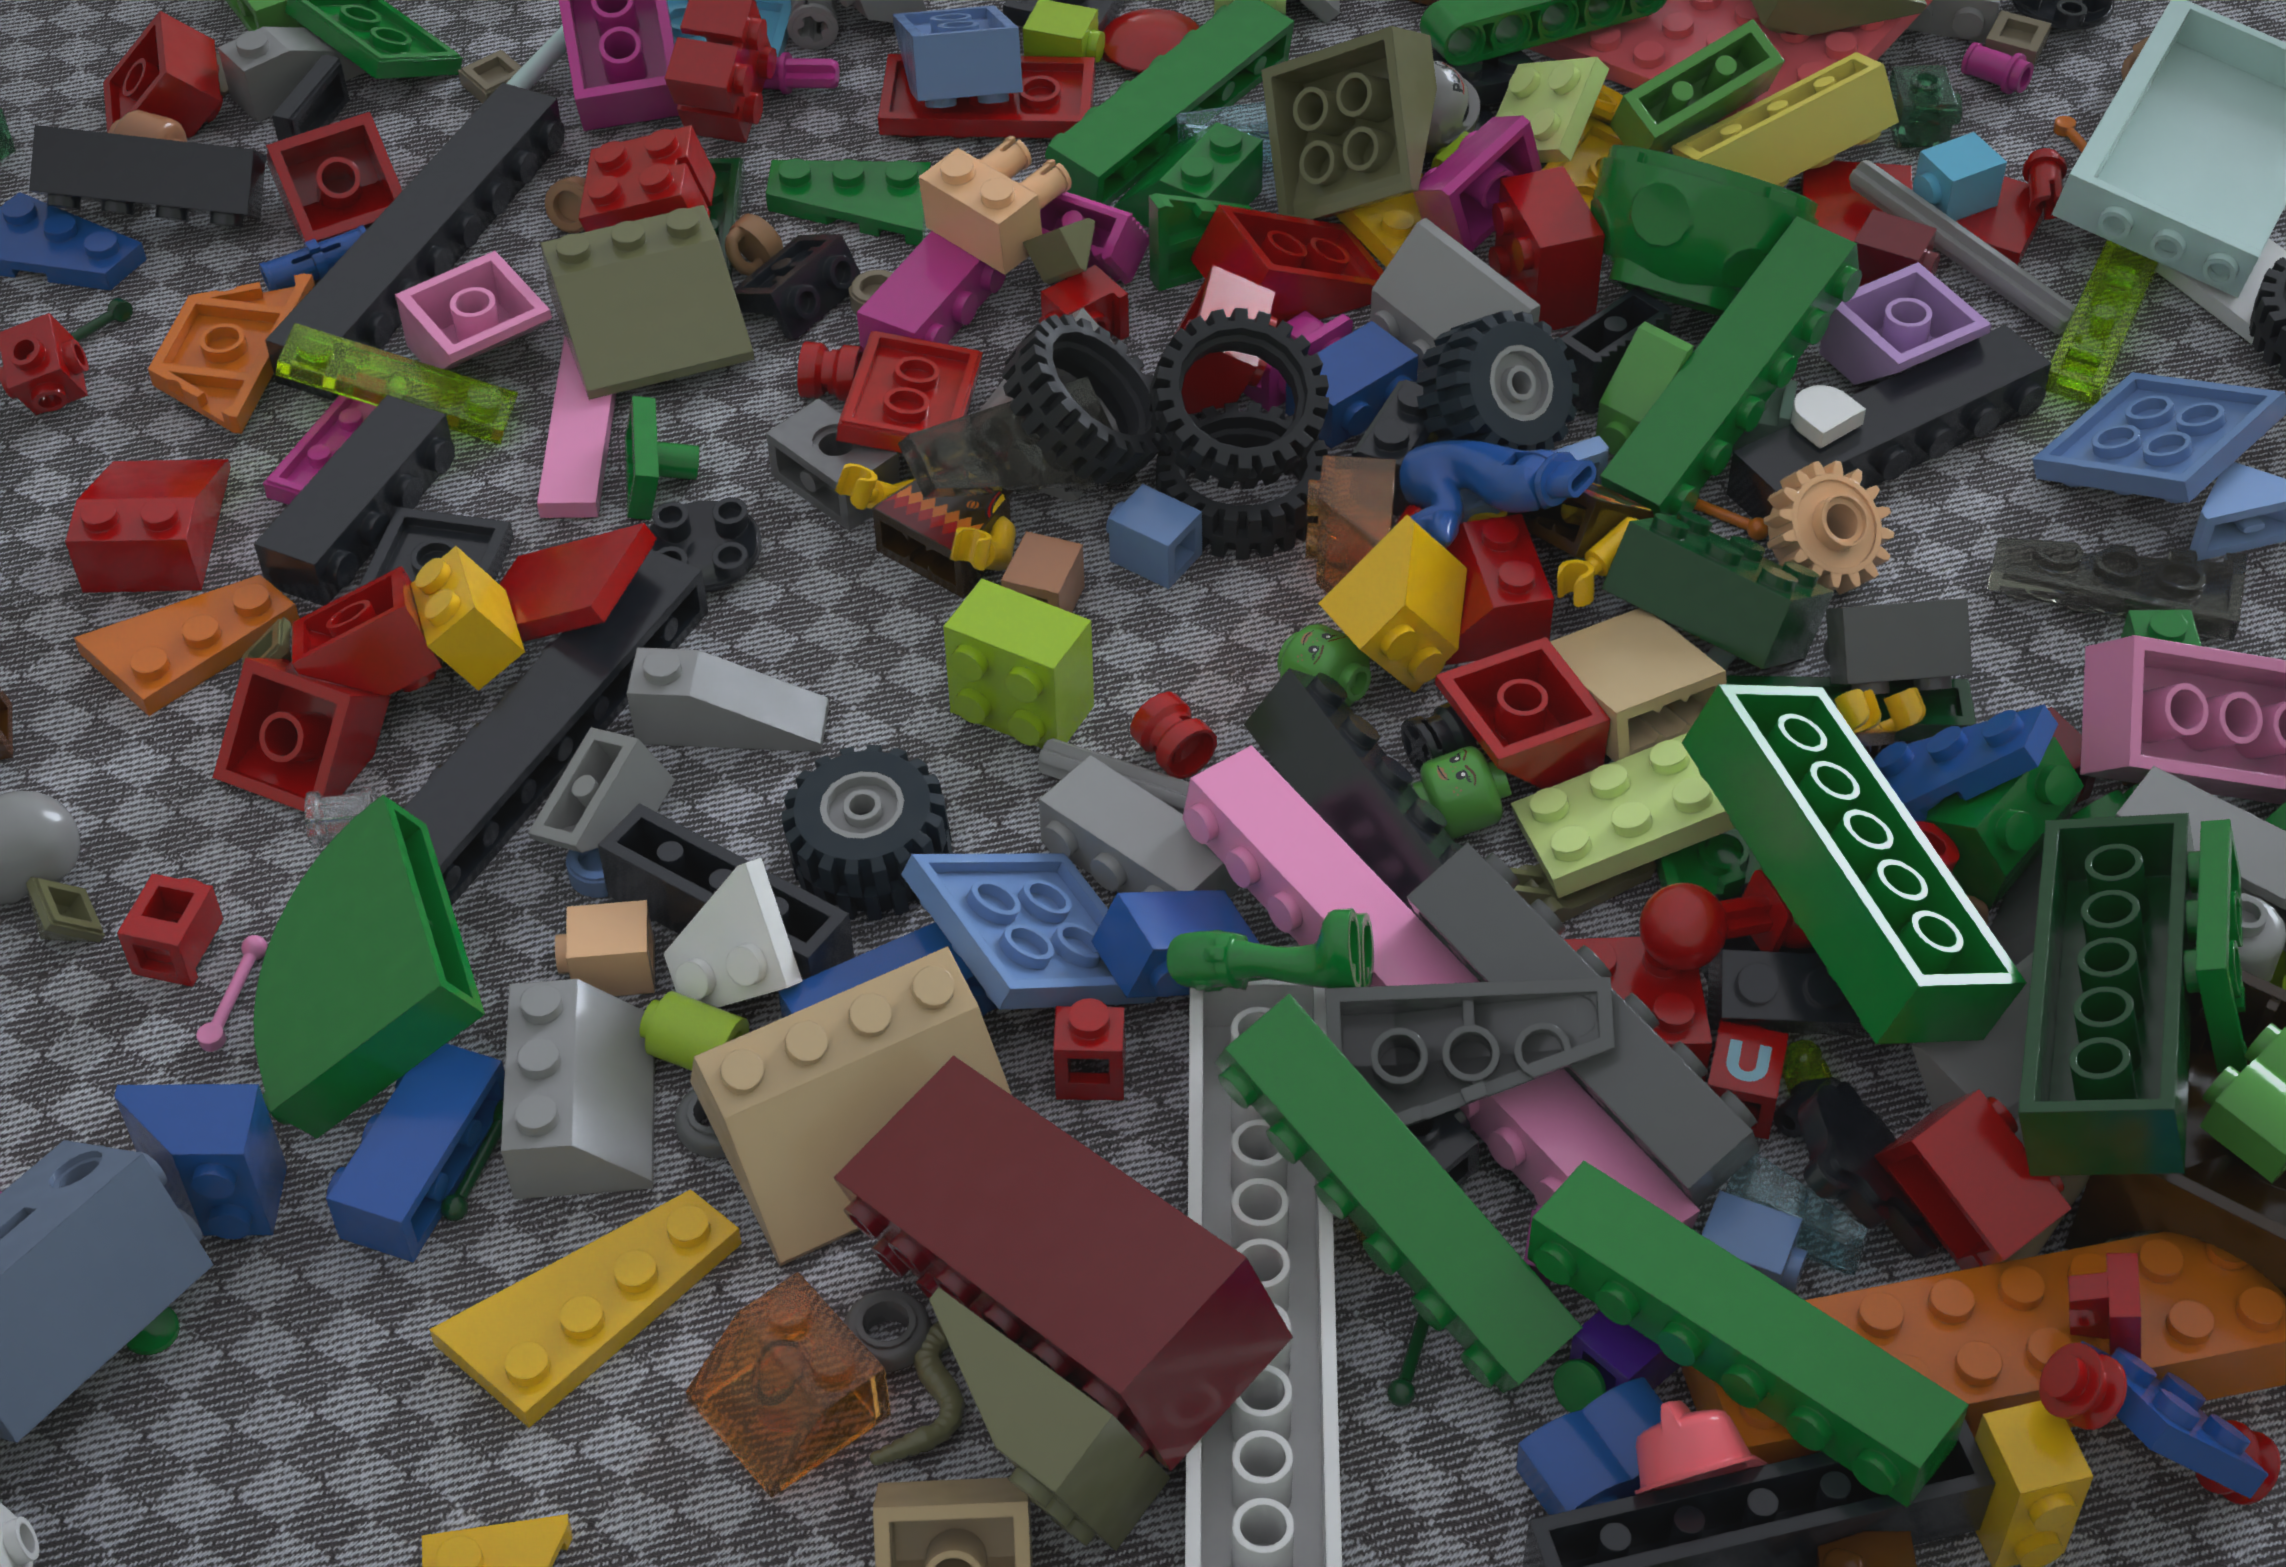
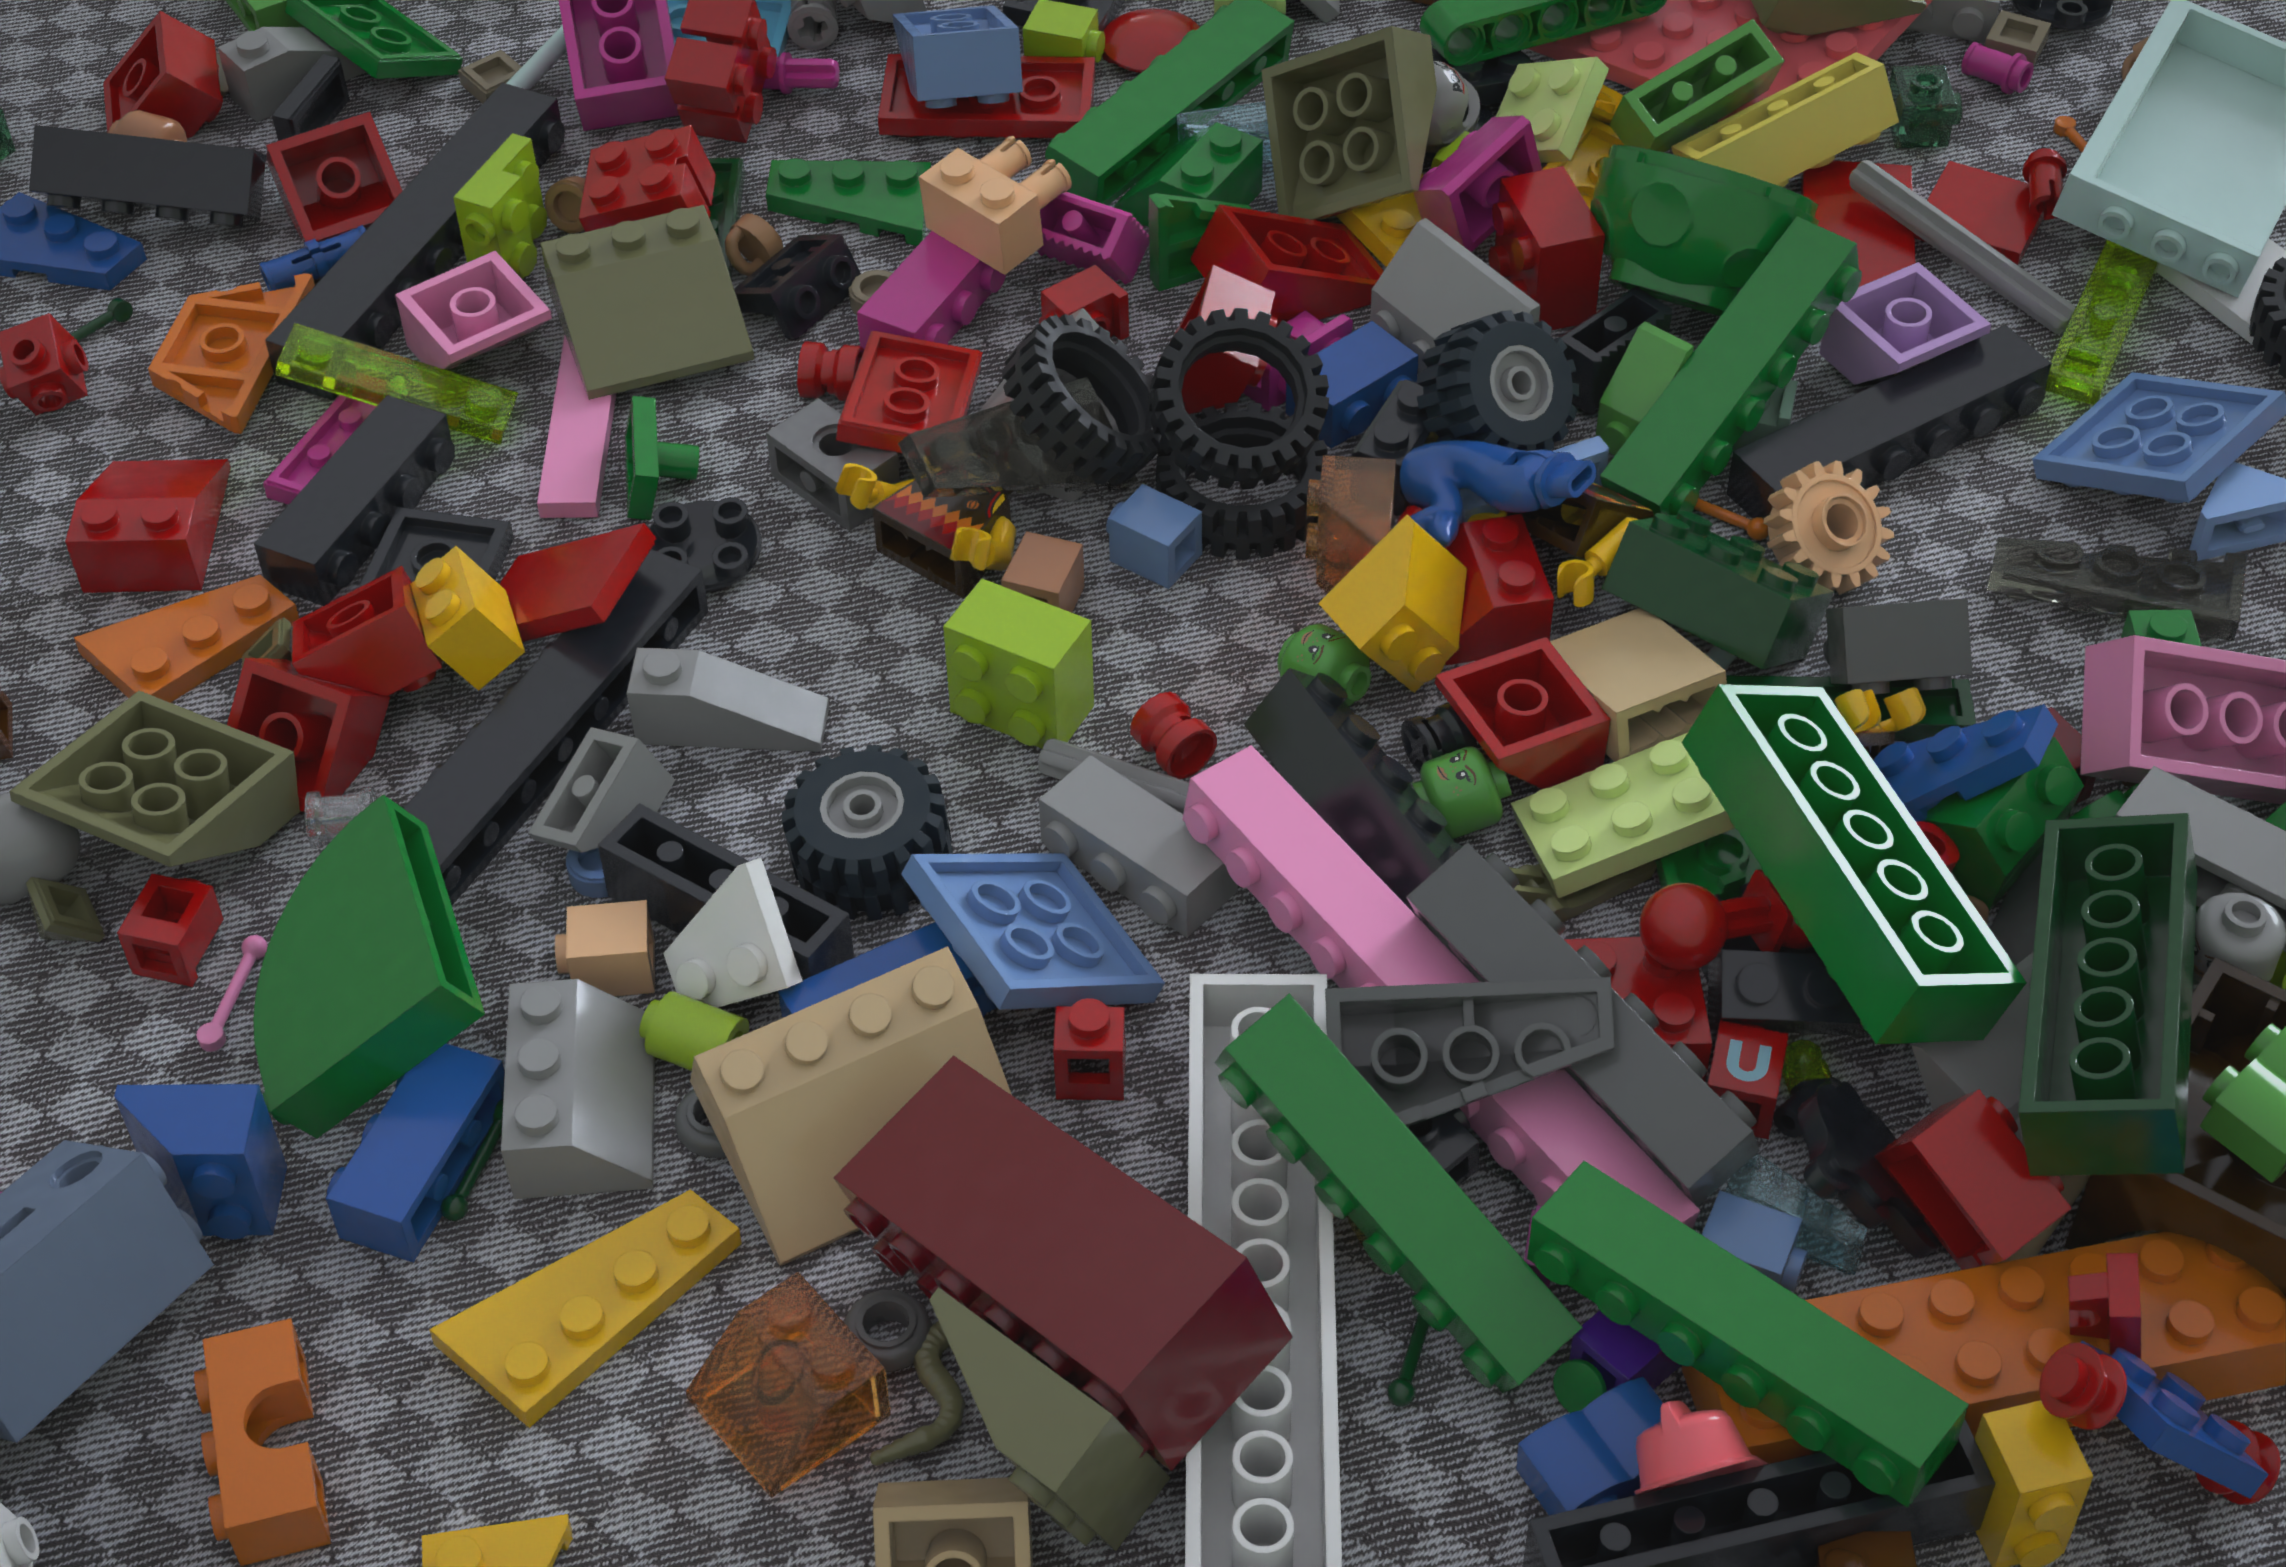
(157, 1334): green piece -> none
(167, 783): none -> olive slope
(267, 1496): none -> orange arch
(504, 207): none -> lime plate
(1062, 251): olive slope -> none
(1142, 925): blue brick -> none
(1227, 960): green piece -> none
(1825, 414): white tile -> none
(1894, 243): dark red brick -> none
(1960, 176): medium azure brick -> none
(2217, 929): green wing -> none

